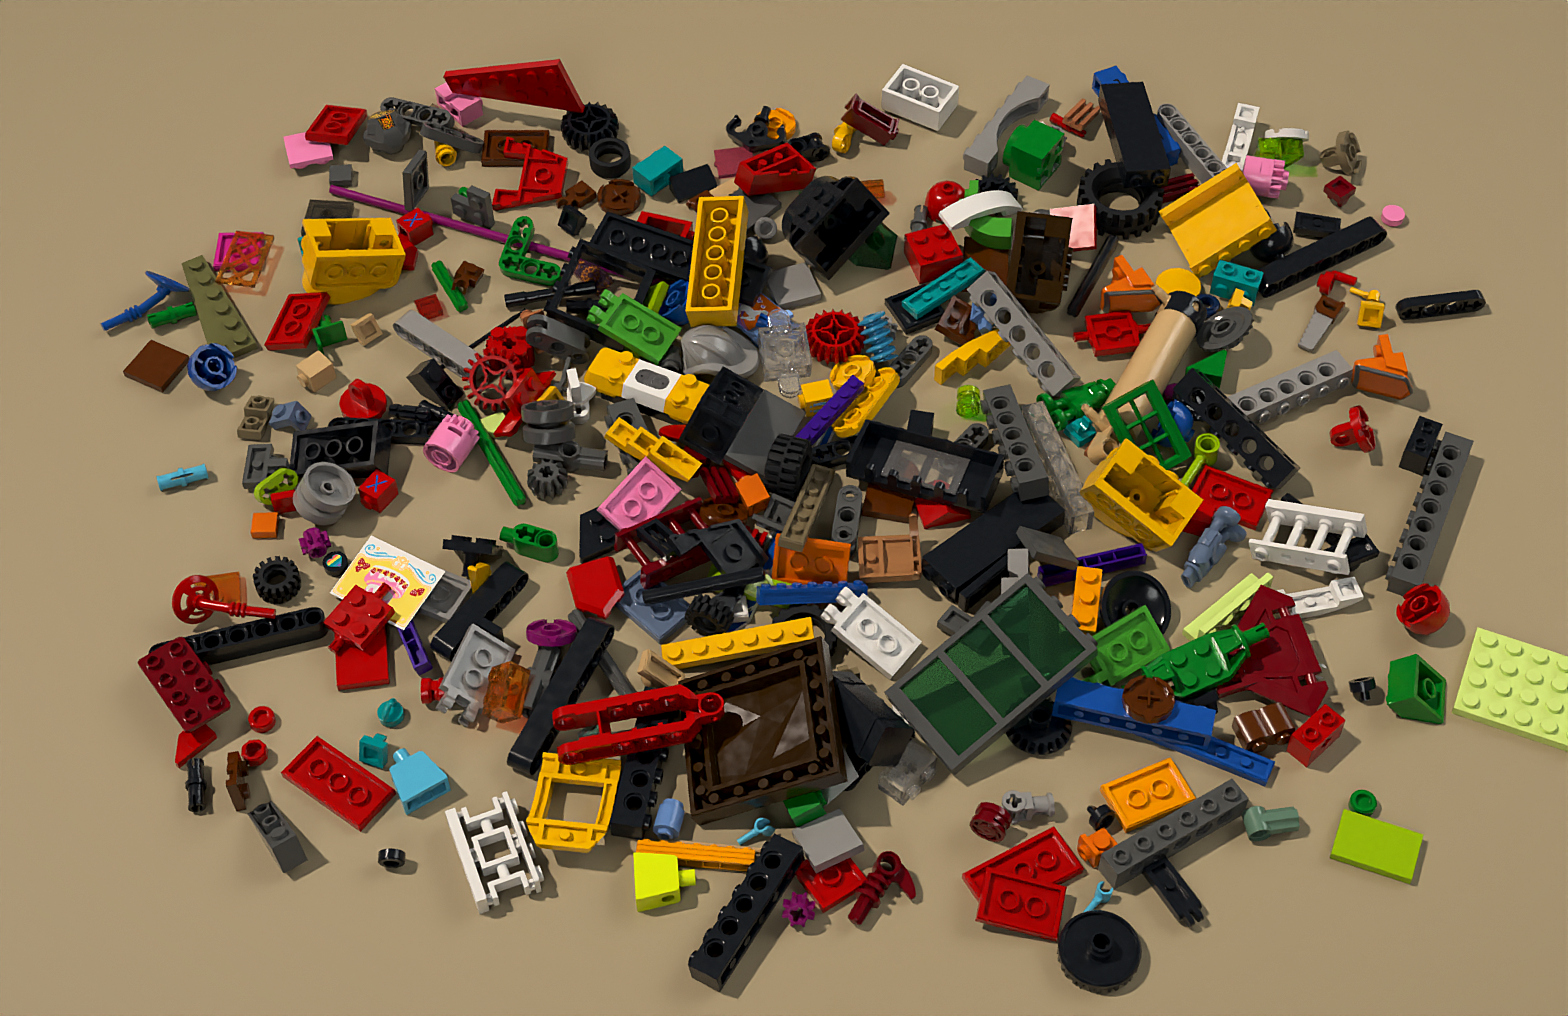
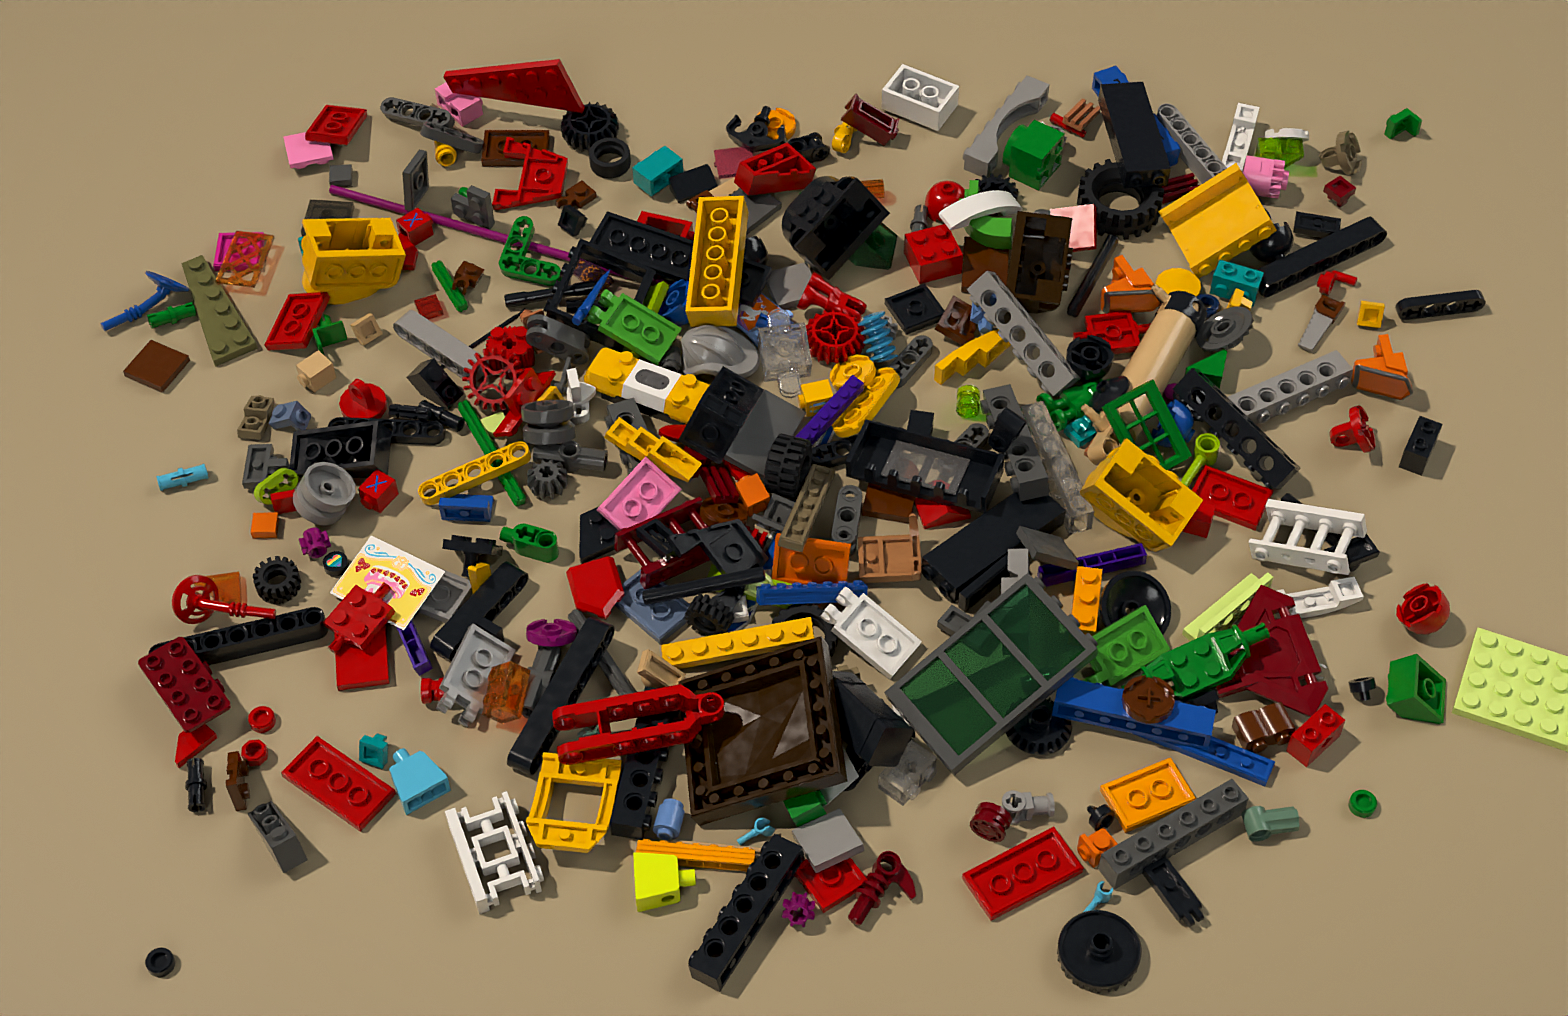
(160, 962): none -> black tile
(211, 367): blue cylinder -> none
(387, 132): dark grey helmet -> none
(390, 713): teal tile -> none
(391, 858): black tile -> none
(451, 443): bright pink gear -> none
(462, 472): none -> yellow beam
(466, 507): none -> blue panel
(586, 306): none -> blue bar
(619, 197): reddish brown tile -> none
(765, 228): light grey tile -> none
(836, 298): none -> red piece
(943, 288): teal tile -> none
(1005, 430): none -> black piece
(1021, 904): red tile -> none
(1090, 357): none -> black cylinder
(1108, 391): none -> black dish
(1211, 545): sand blue piece -> none
(1372, 296): yellow hand -> none
(1376, 846): lime tile -> none
(1392, 215): bright pink tile -> none
(1403, 121): none -> green bracket
(1430, 513): dark grey brick -> none

